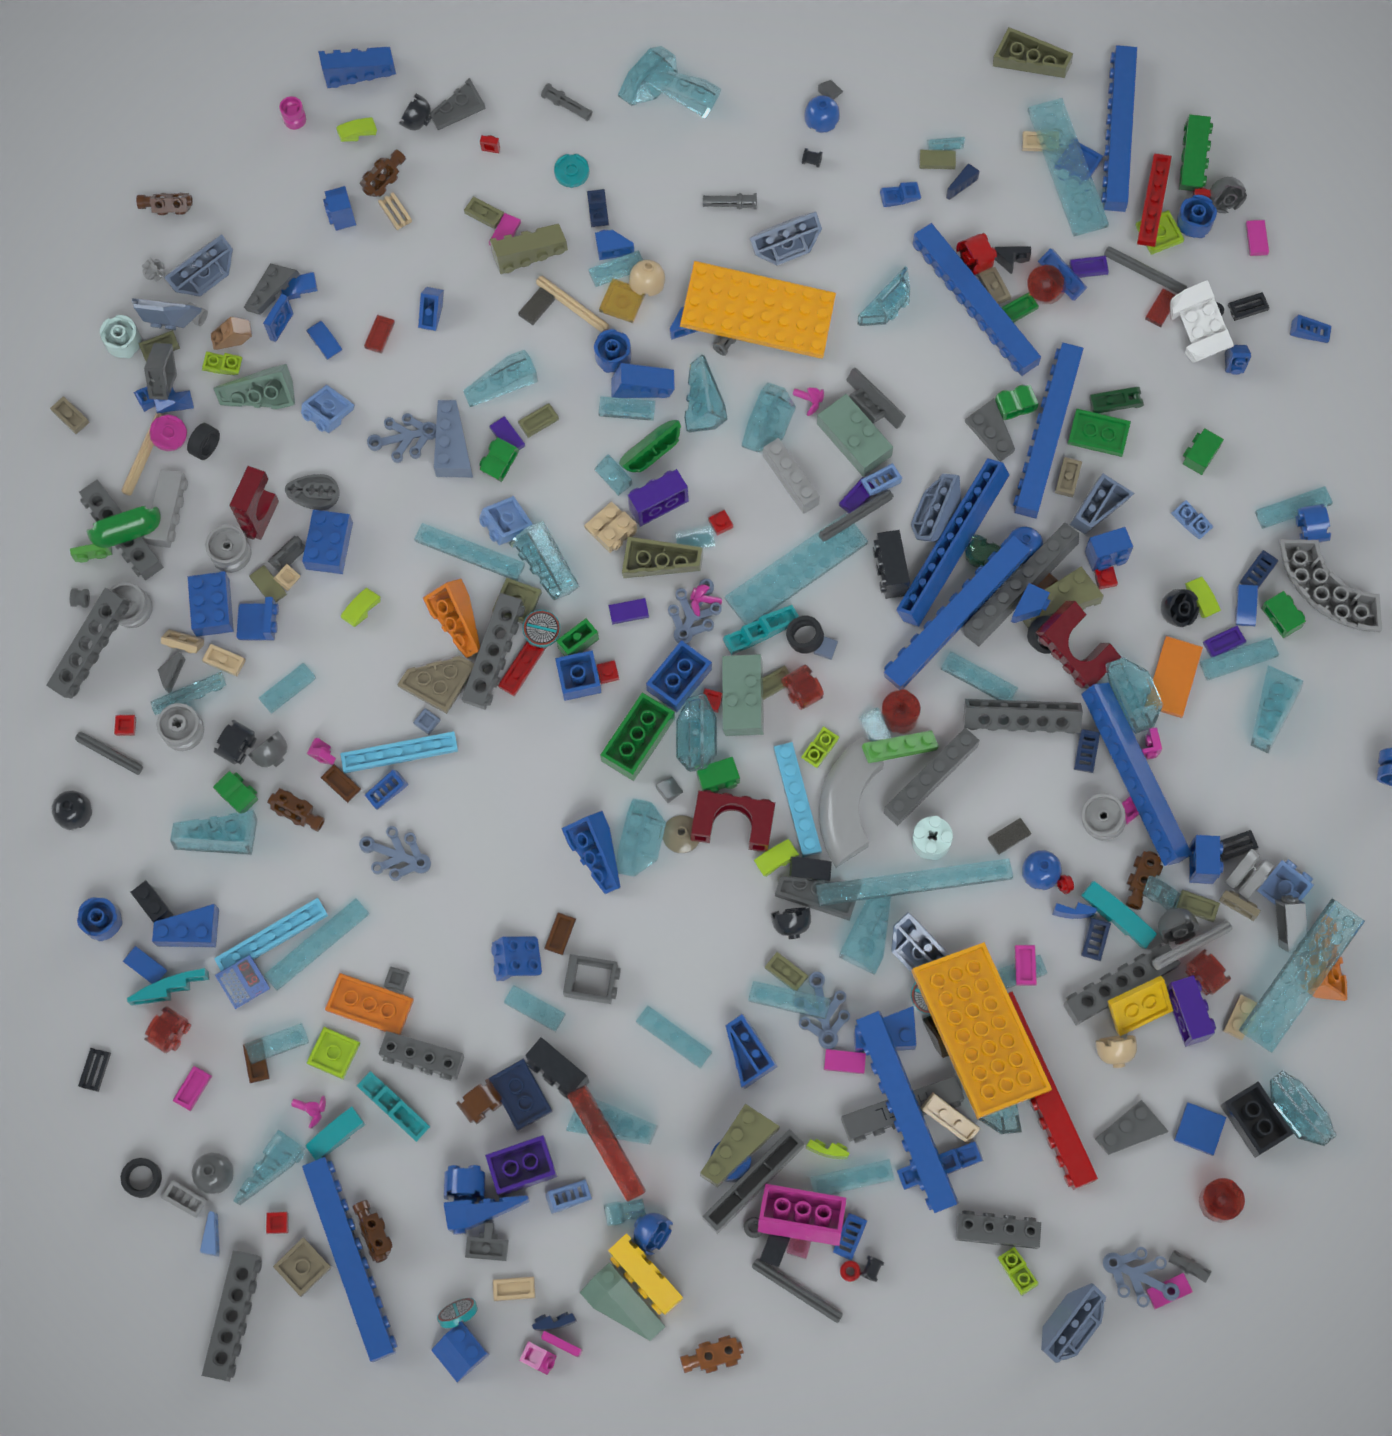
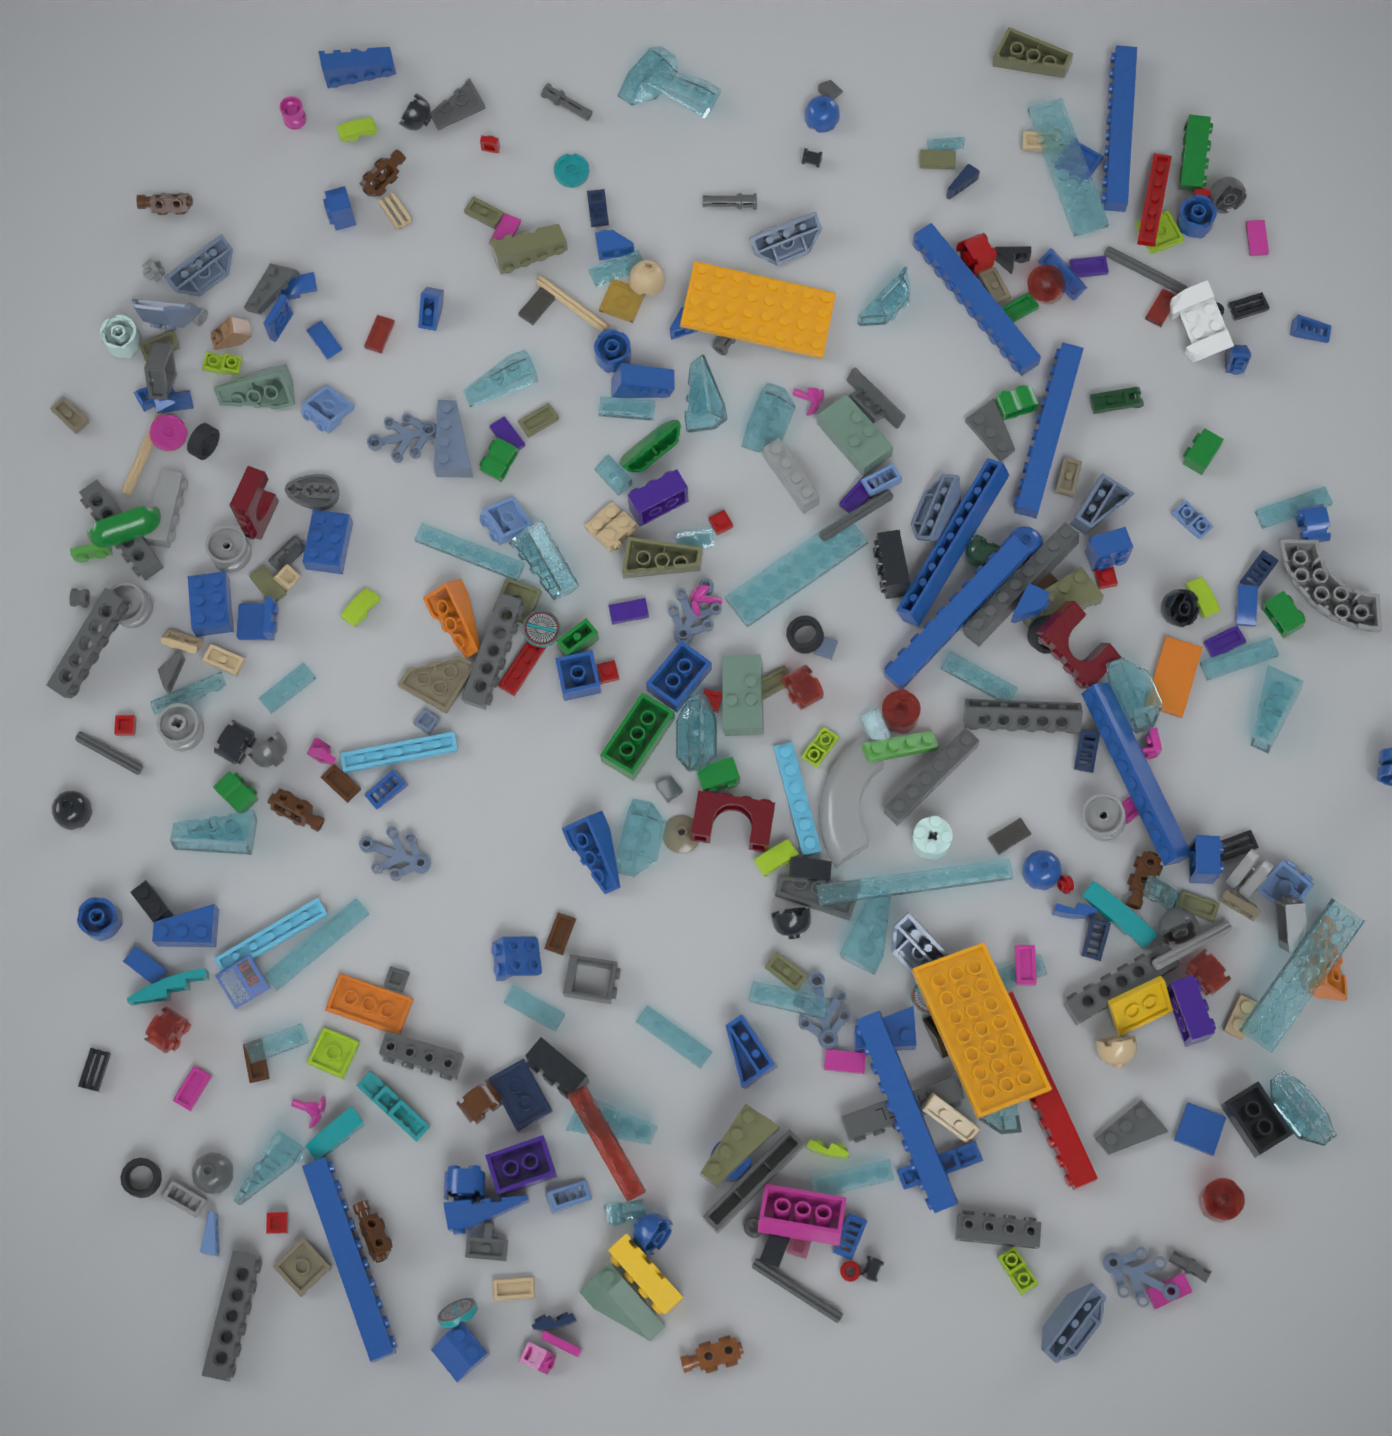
(760, 630): teal slope -> none
(900, 195): blue slope -> none
(1099, 432): green plate -> none

